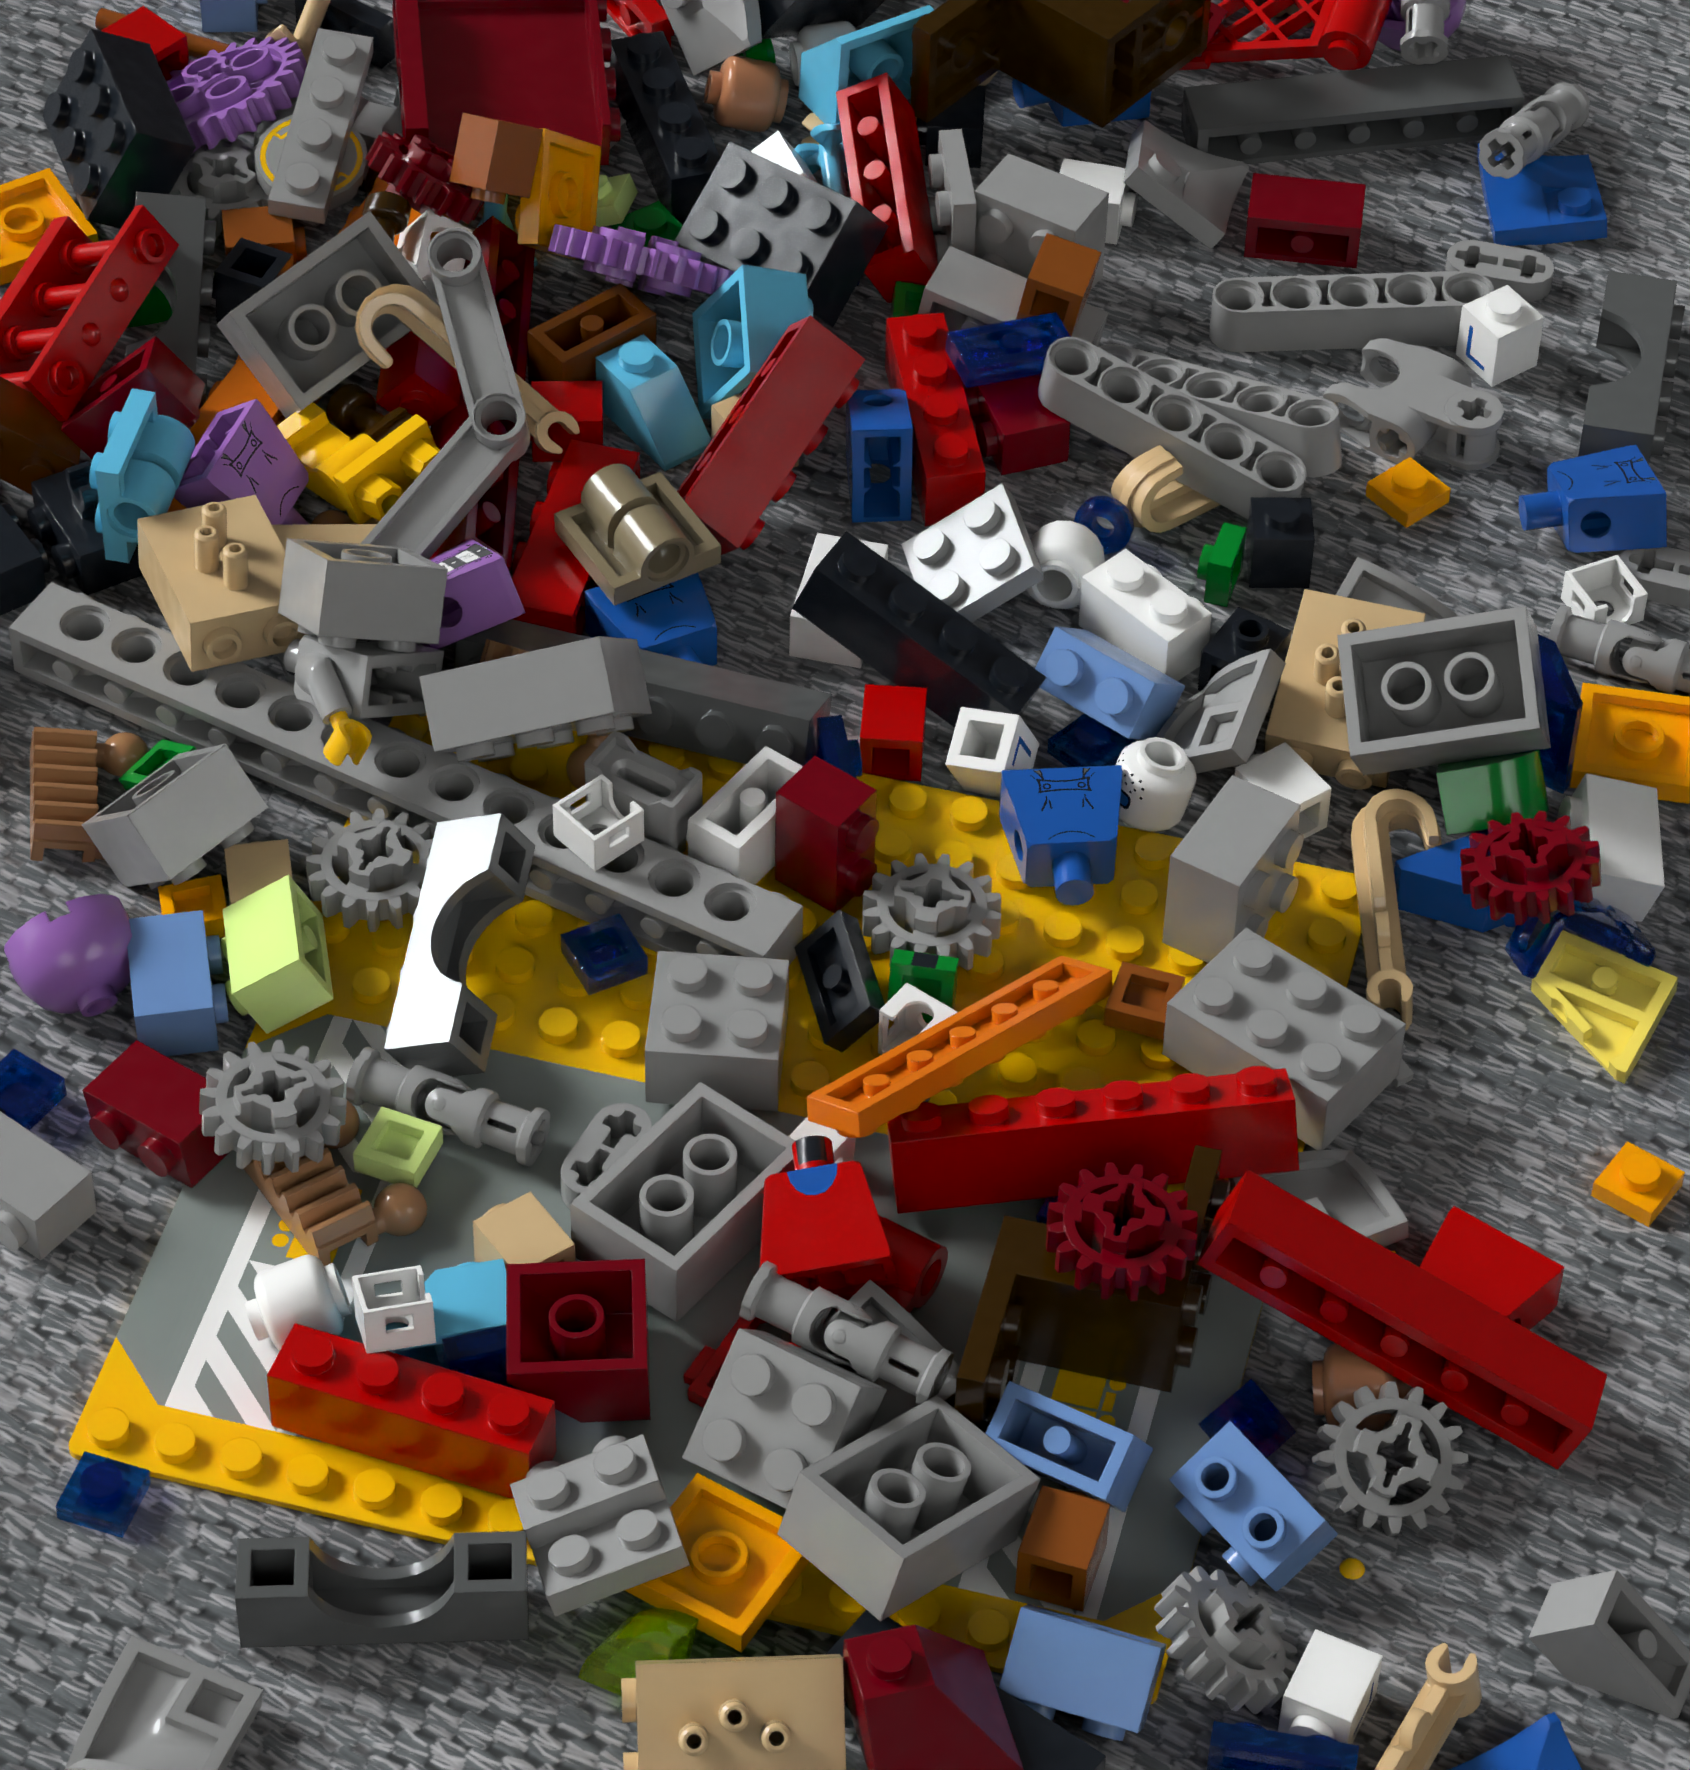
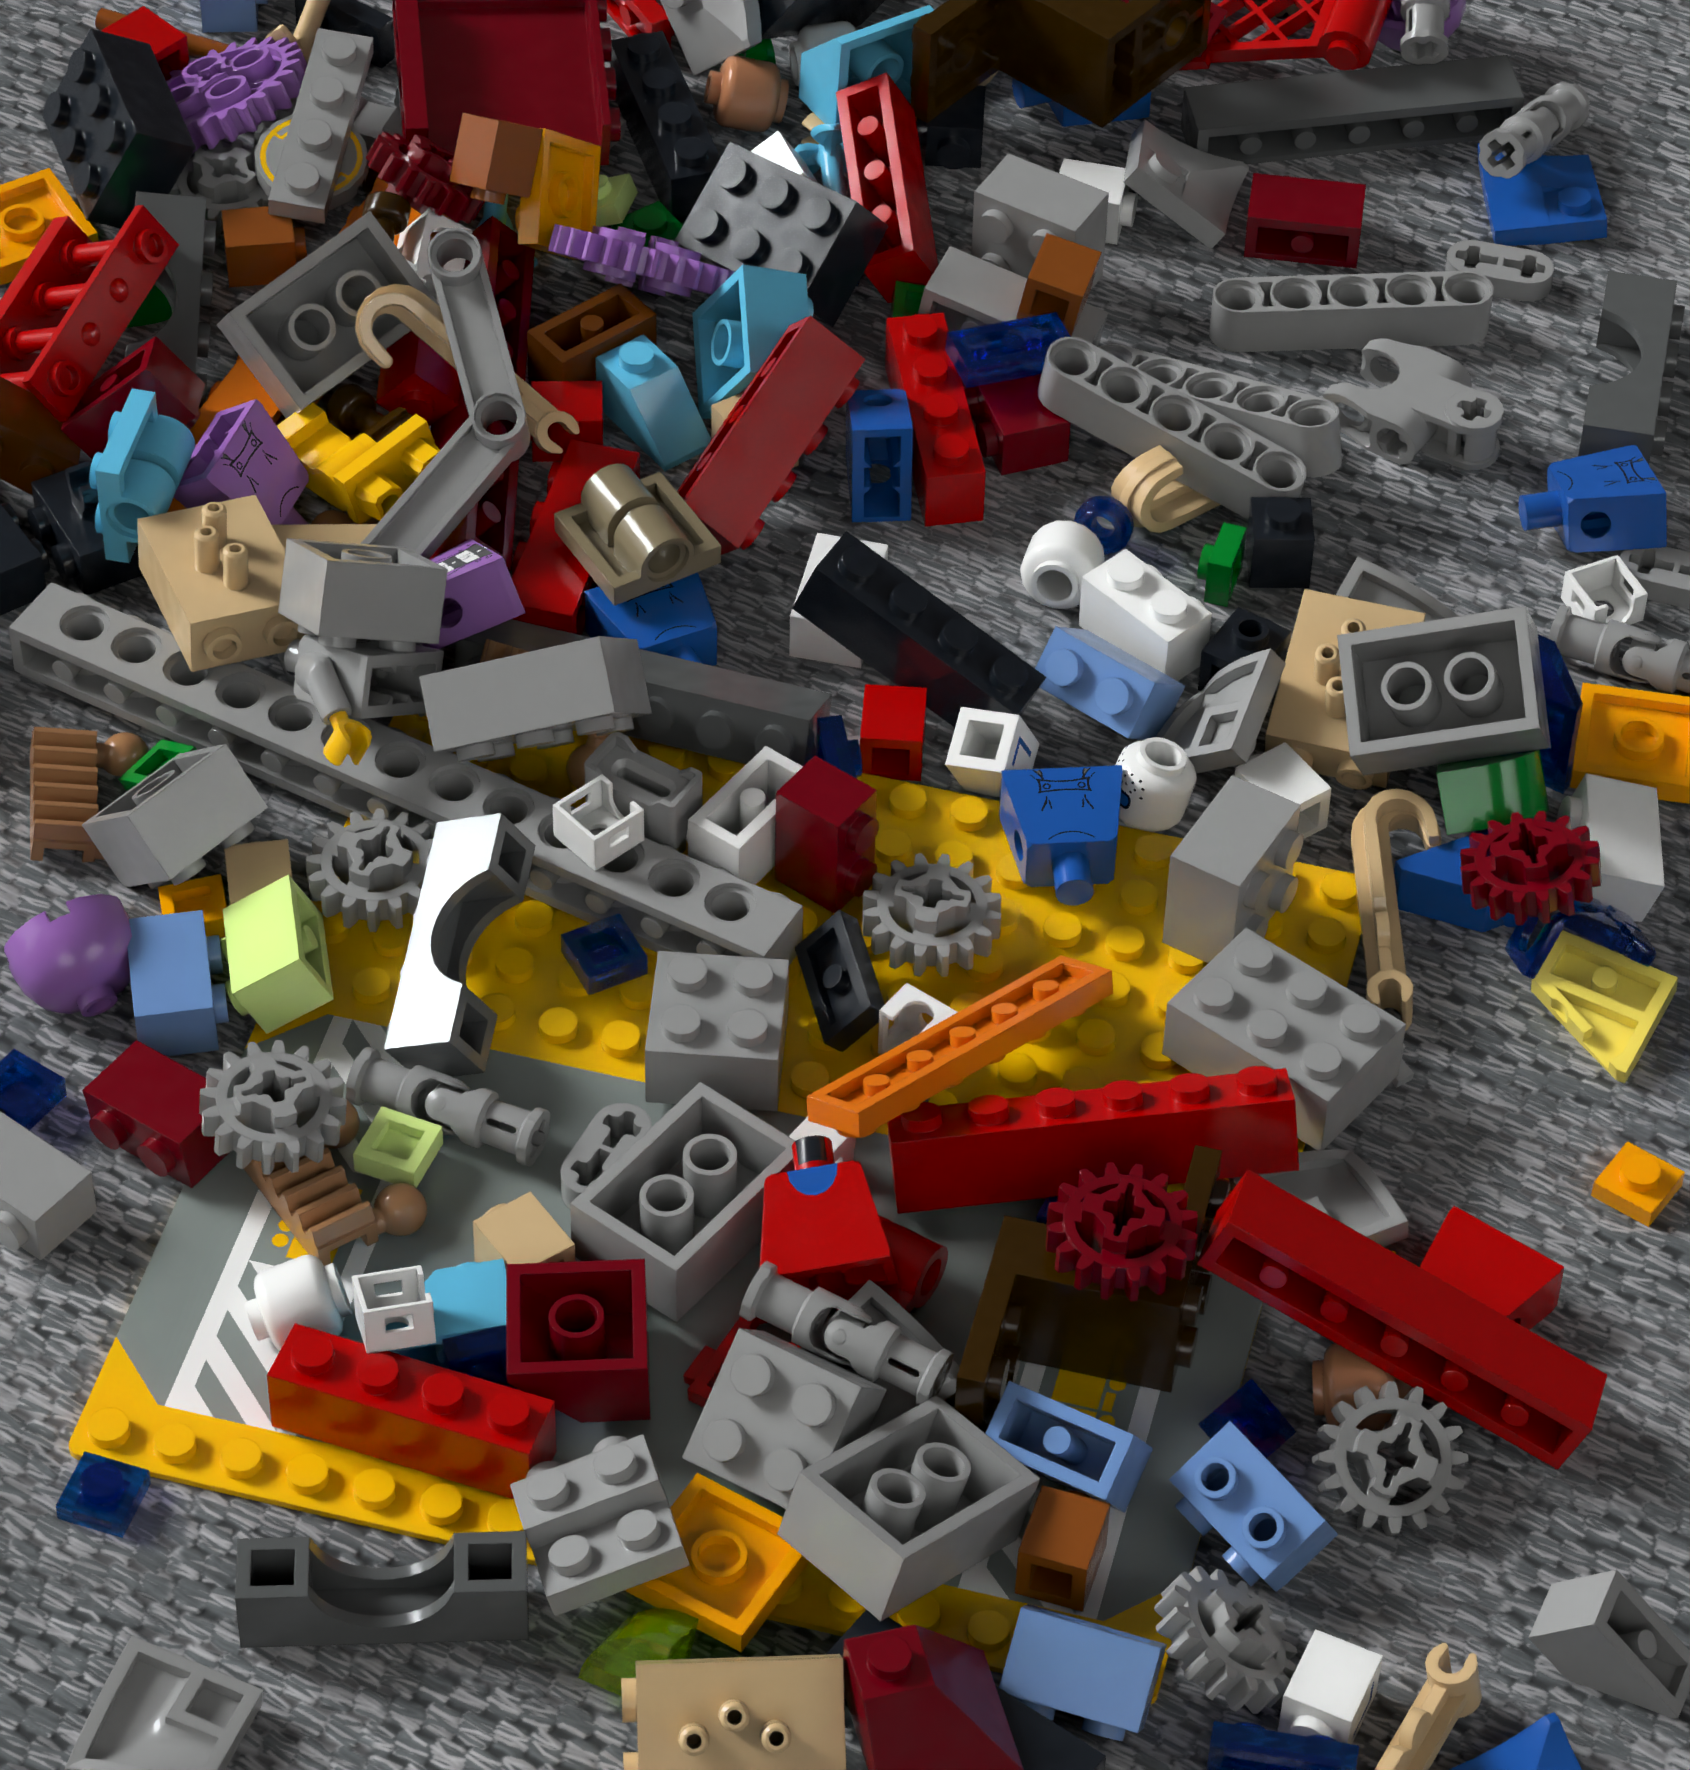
(245, 272): black brick -> none
(927, 972): green plate -> none
(955, 201): light grey plate -> none
(976, 555): plate -> none
(1087, 744): clear blue plate -> none
(1141, 999): dark orange plate -> none
(1352, 1568): yellow piece -> none
(1408, 492): light orange plate -> none
(1499, 335): white brick -> none

